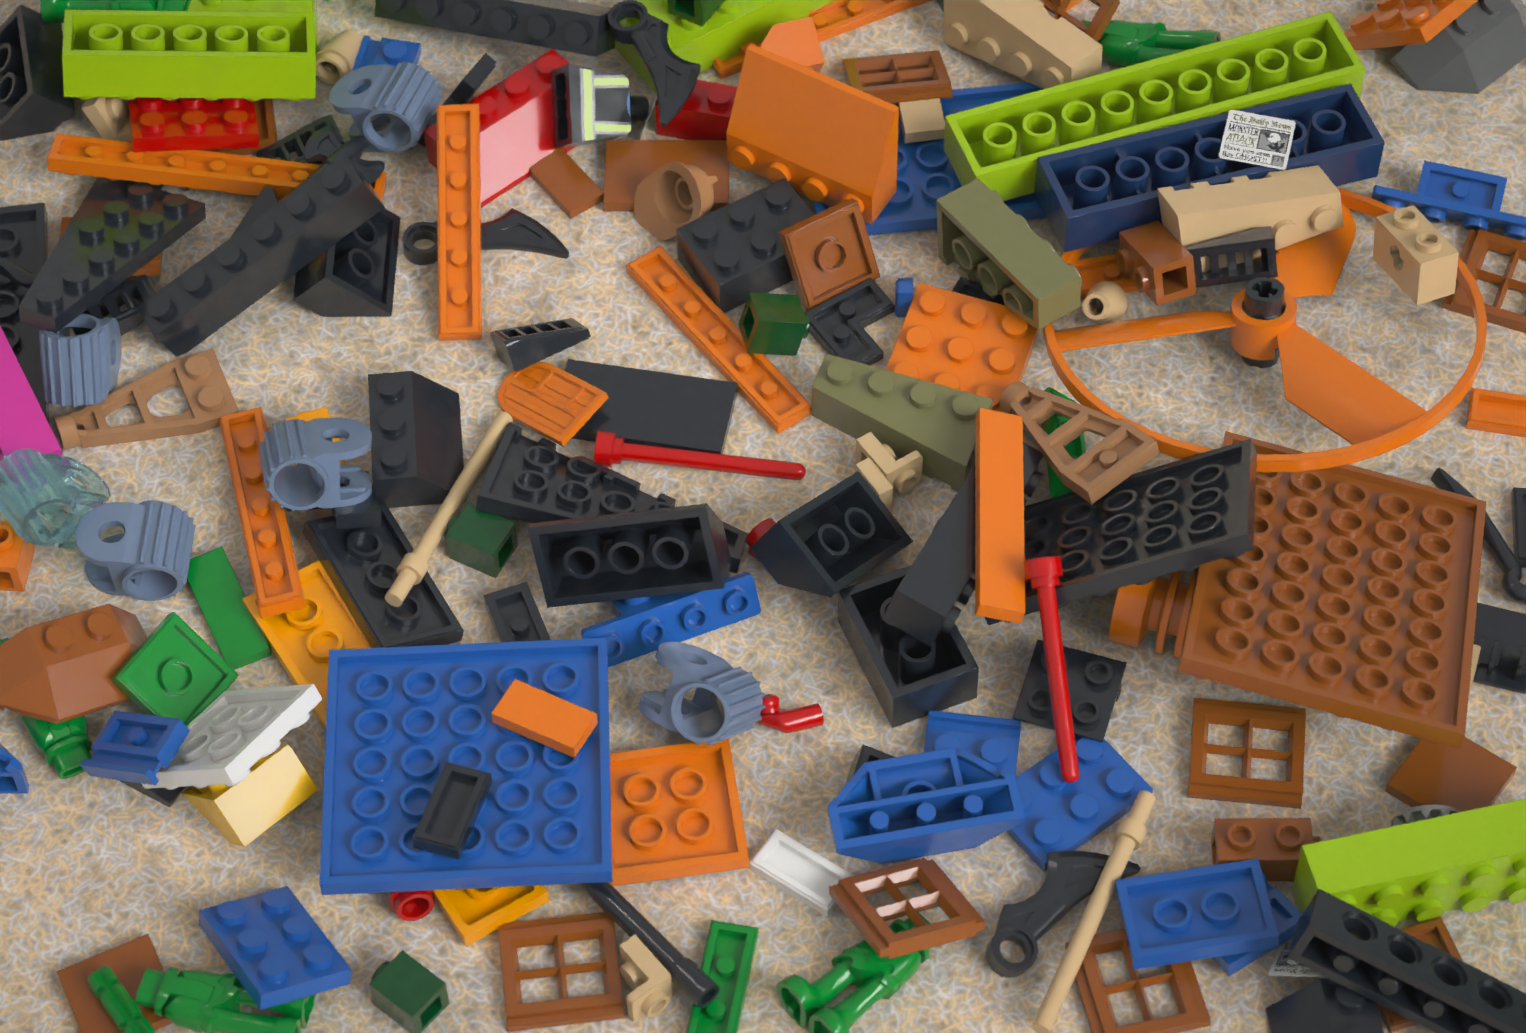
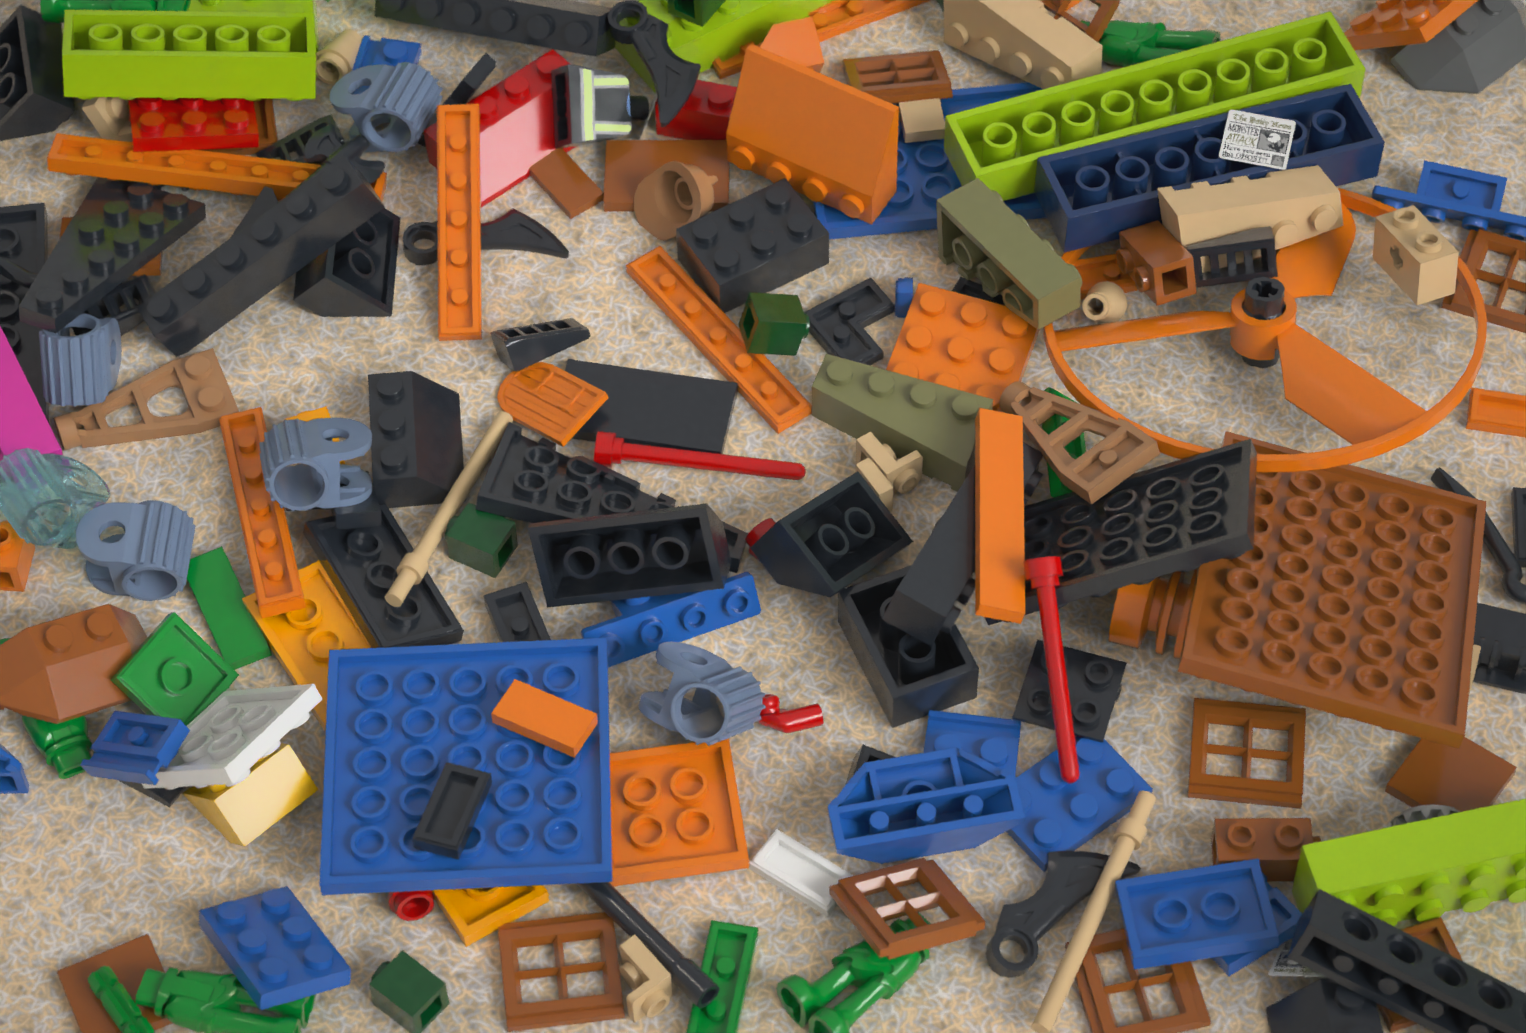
(829, 253): dark orange tile -> none

